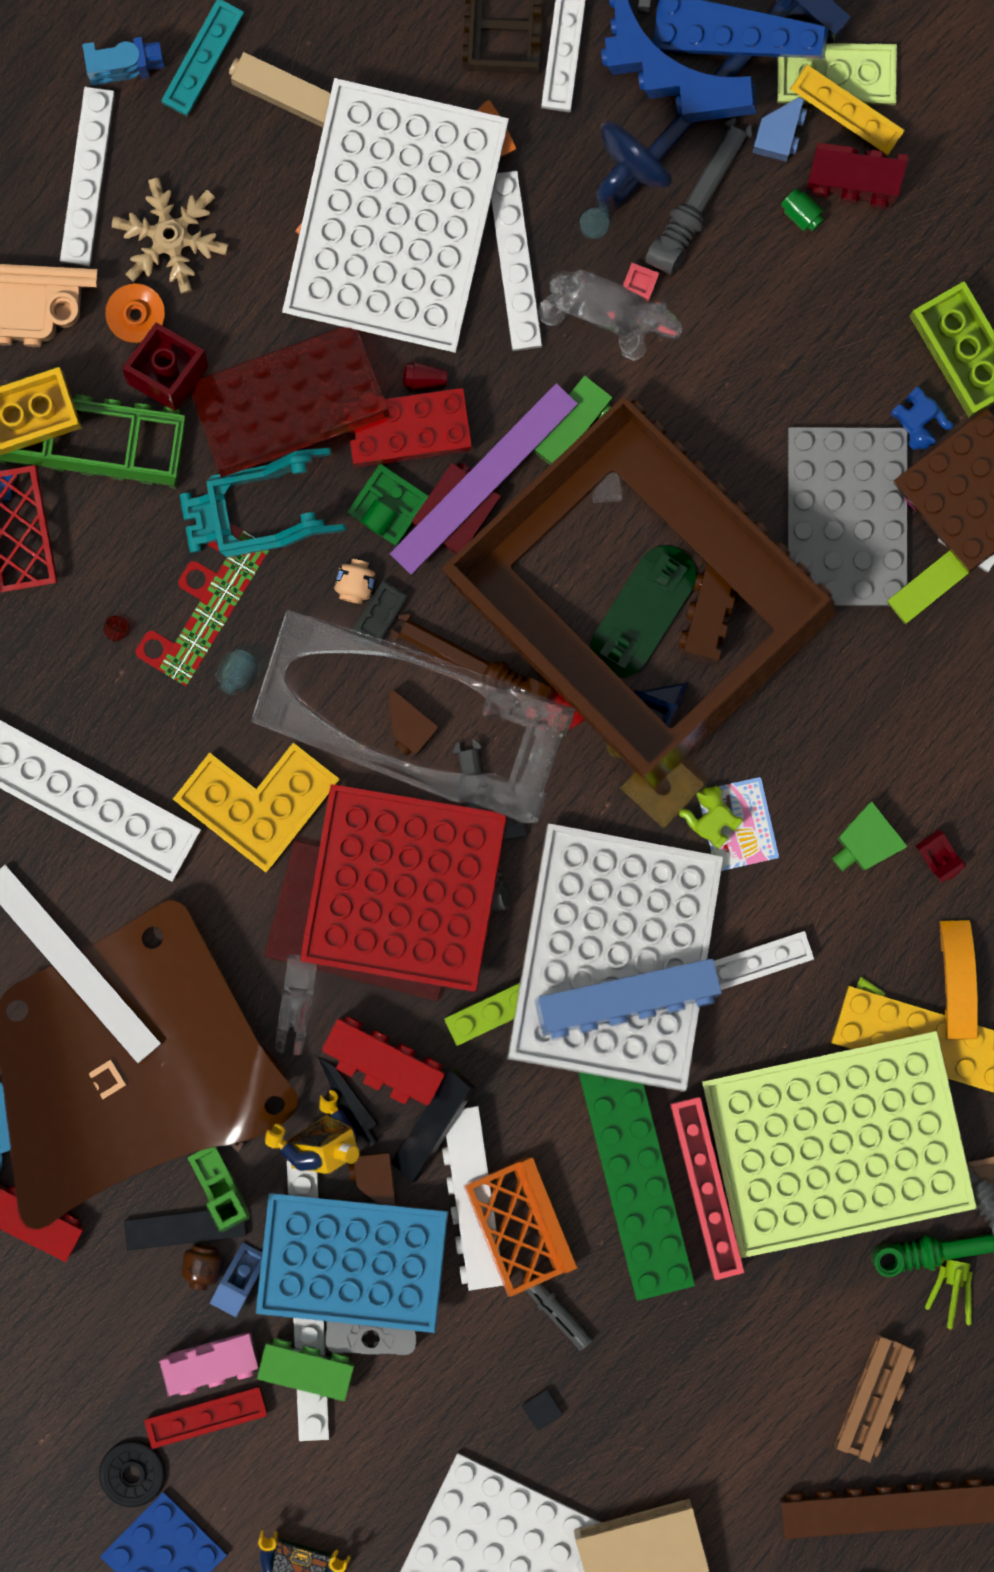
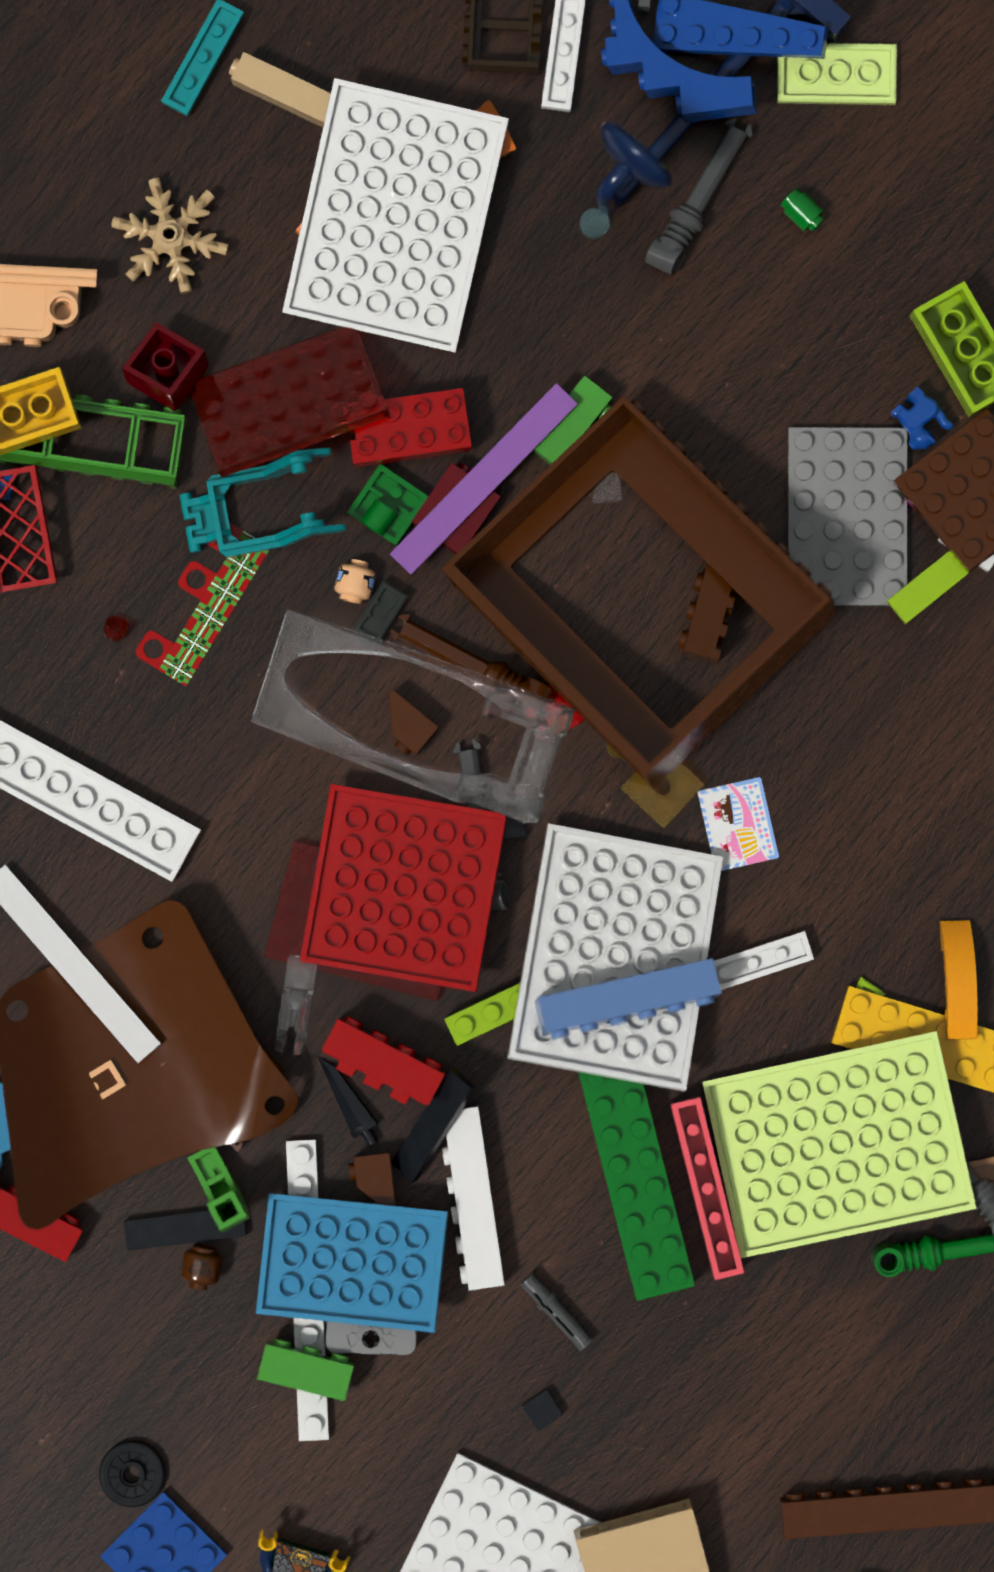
(87, 177): white plate -> none
(122, 62): dark azure hips -> none
(124, 302): orange dish -> none
(205, 1417): red plate -> none
(209, 1364): bright pink wedge -> none
(236, 672): clear light blue head -> none
(238, 1280): medium blue slope -> none
(261, 819): yellow plate -> none
(321, 1145): torso -> none
(423, 376): dark red cone -> none
(515, 262): white plate -> none
(543, 1216): orange fence -> none
(608, 307): clear animal -> none
(641, 280): coral plate -> none
(644, 609): dark green piece -> none
(663, 700): dark blue slope -> none
(711, 823): lime animal -> none
(777, 131): medium blue slope -> none
(847, 109): yellow plate -> none
(856, 176): dark red wedge -> none
(867, 840): bright green torso -> none
(874, 1398): medium nougat brick -> none
(940, 856): dark red bracket -> none
(958, 1276): lime plant -> none

